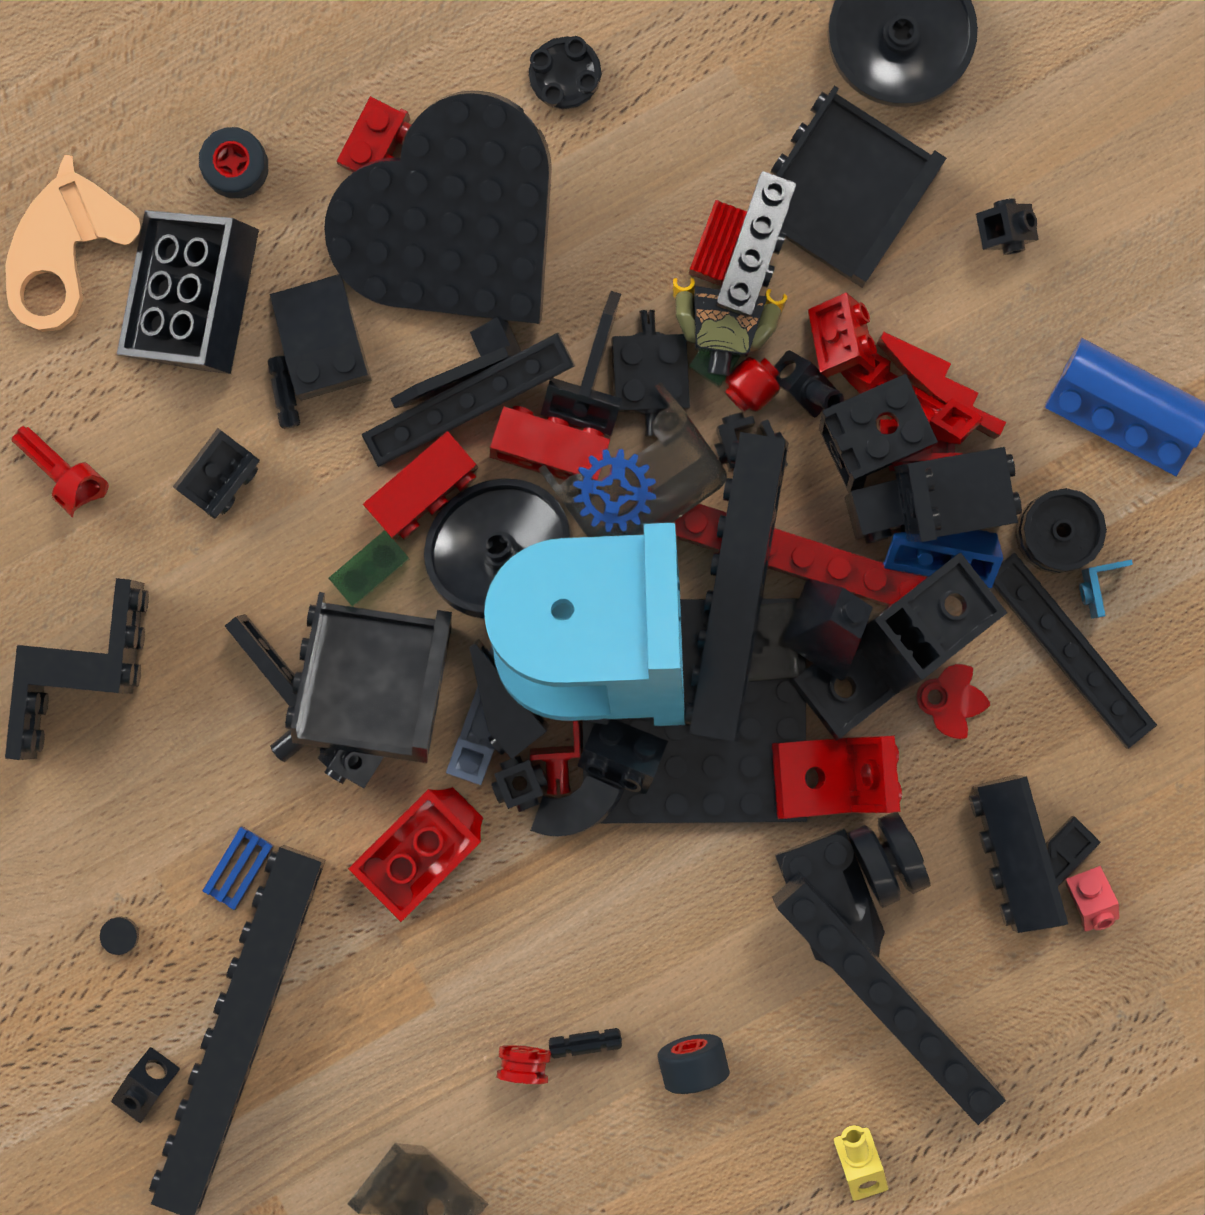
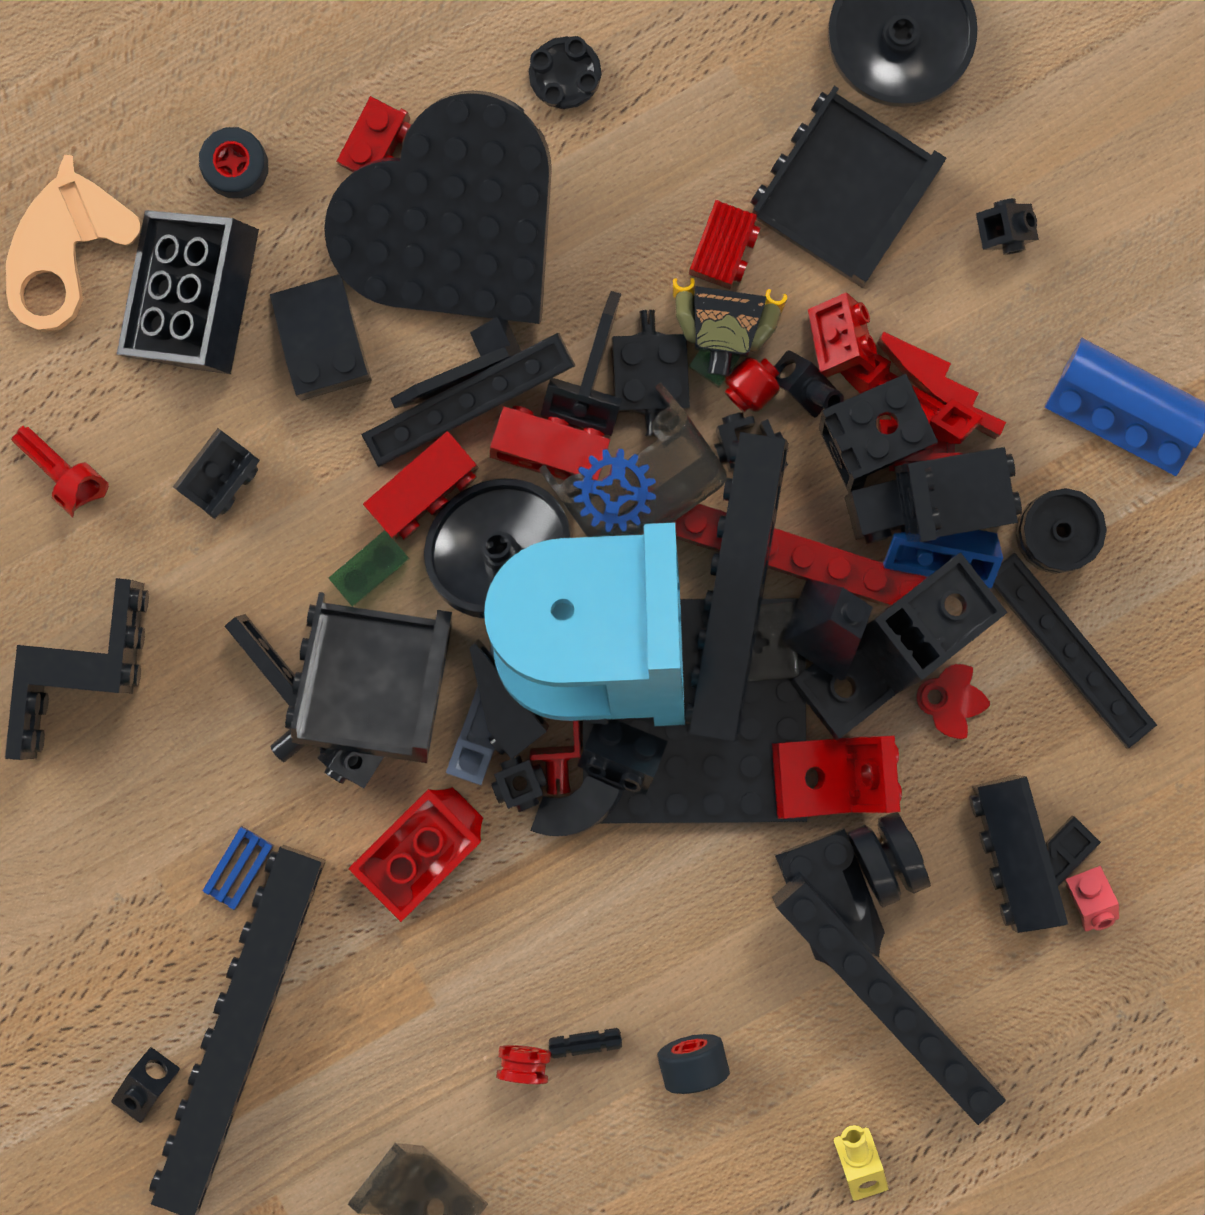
(119, 935): black tile -> none
(283, 392): black axle -> none
(755, 245): bracket -> none
(1090, 589): dark azure bracket -> none

